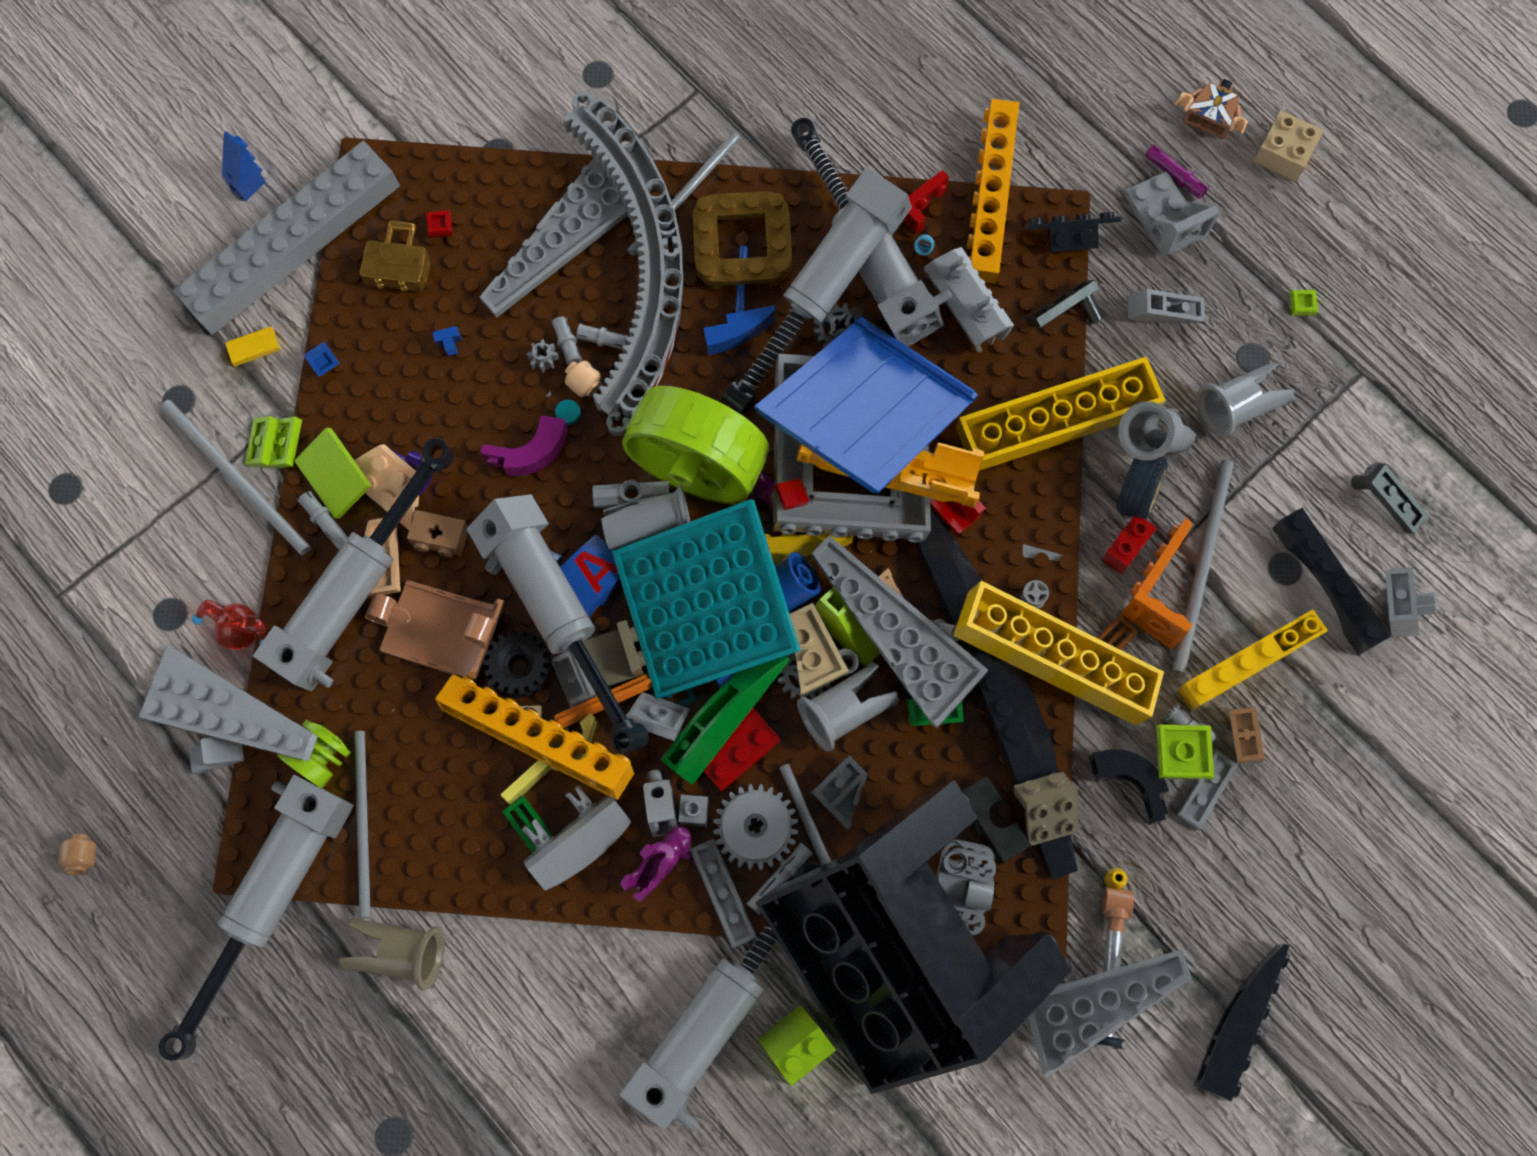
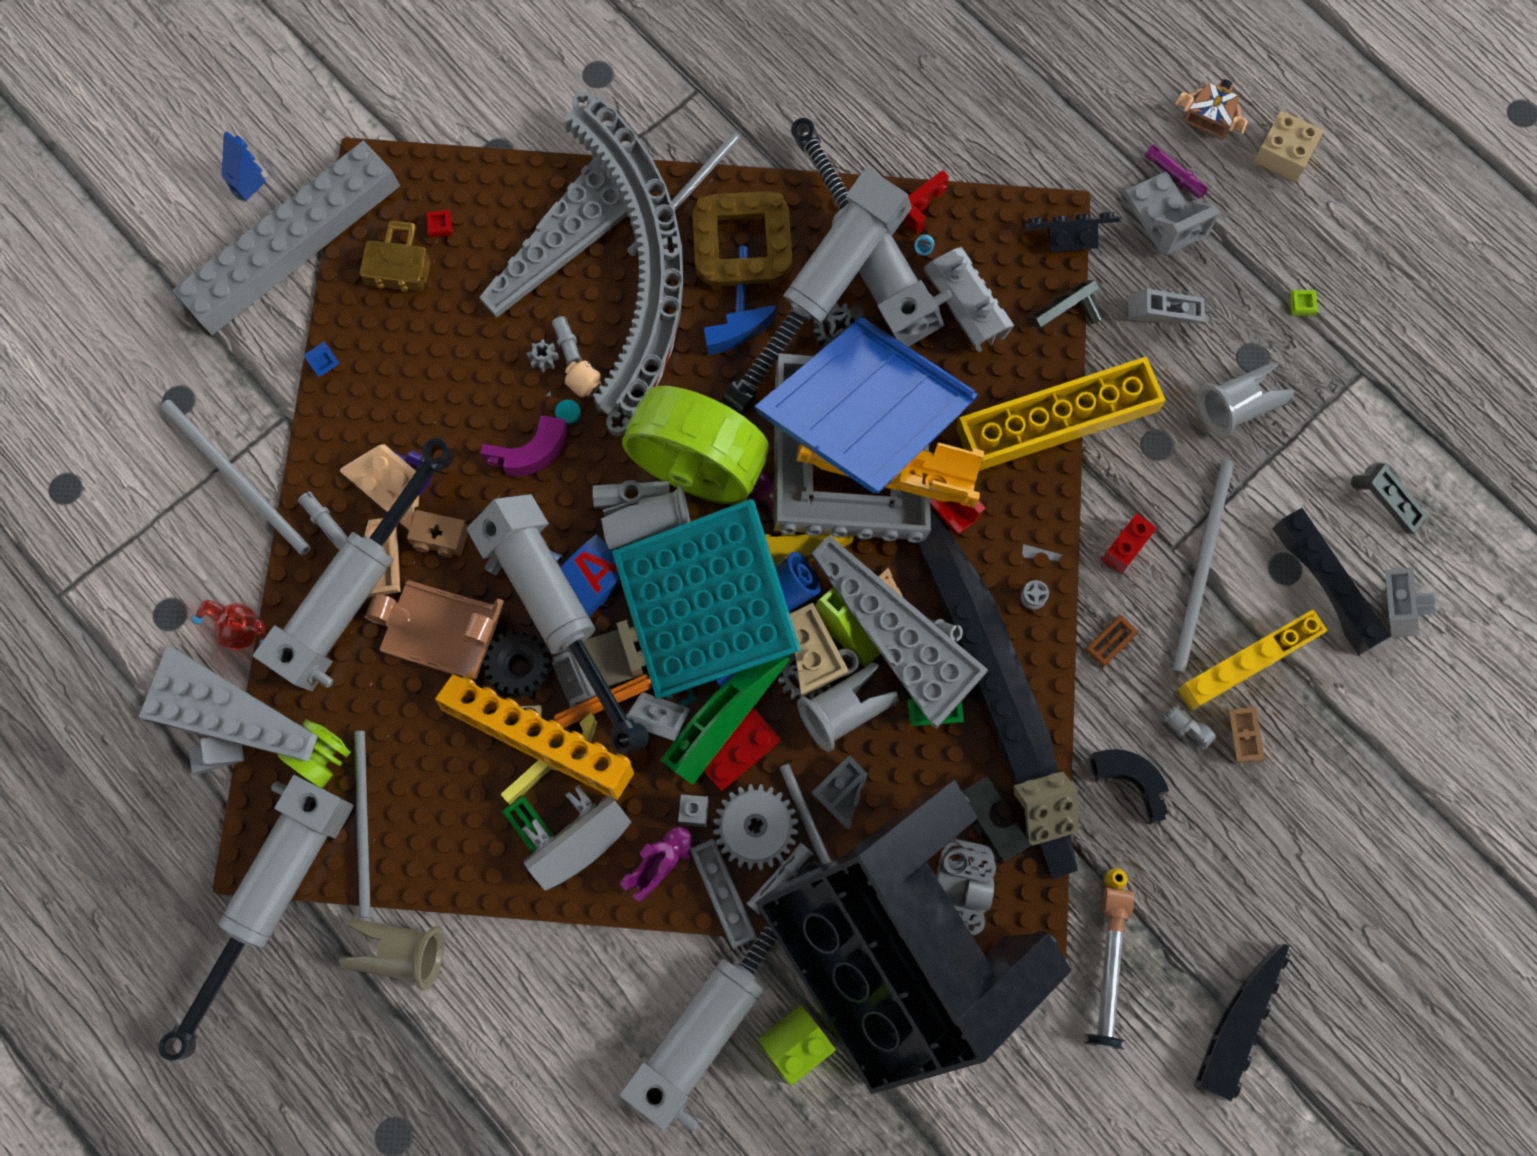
(77, 854): medium nougat head -> none
(253, 346): yellow tile -> none
(273, 442): lime slope -> none
(333, 473): lime tile -> none
(448, 338): blue tile -> none
(601, 336): light grey pin -> none
(659, 804): light grey torso -> none
(792, 494): red tile -> none
(1002, 114): light orange brick -> none
(1059, 653): yellow brick -> none
(1096, 1006): light grey wing -> none
(1141, 420): light grey piece -> none
(1141, 487): black wheel -> none
(1150, 613): orange bracket -> none
(1185, 752): lime tile -> none
(1206, 792): light grey tile -> none

